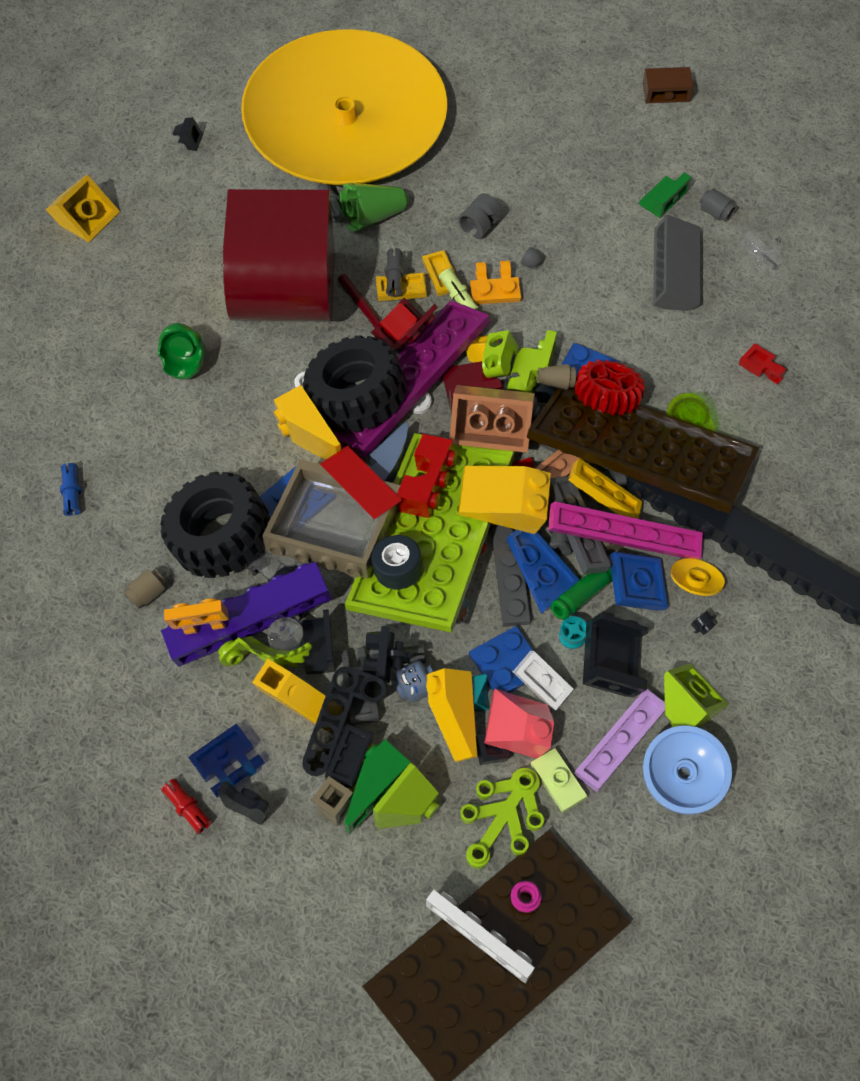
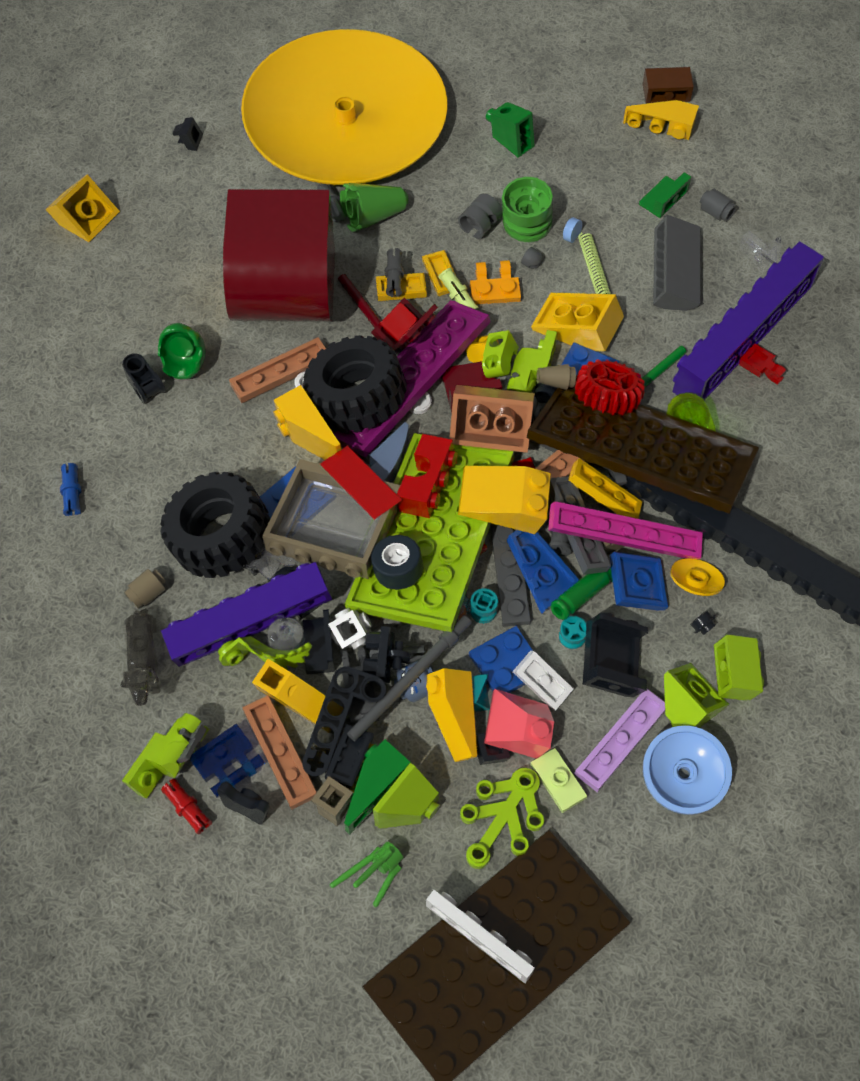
(141, 657): none -> clear smoke animal
(144, 380): none -> black piece
(165, 754): none -> lime plate
(188, 616): light orange plate -> none
(275, 371): none -> nougat plate
(279, 752): none -> nougat plate
(341, 628): none -> white brick
(384, 859): none -> bright green plant
(446, 640): none -> dark grey bar
(481, 611): none -> teal wheel
(510, 126): none -> green torso
(526, 887): dark pink plate -> none
(527, 209): none -> bright green wheel
(572, 229): none -> light blue tile
(580, 318): none -> yellow slope
(601, 276): none -> yellowish green piece
(663, 365): none -> green bar
(679, 113): none -> yellow slope
(738, 667): none -> lime brick
(748, 322): none -> dark purple brick

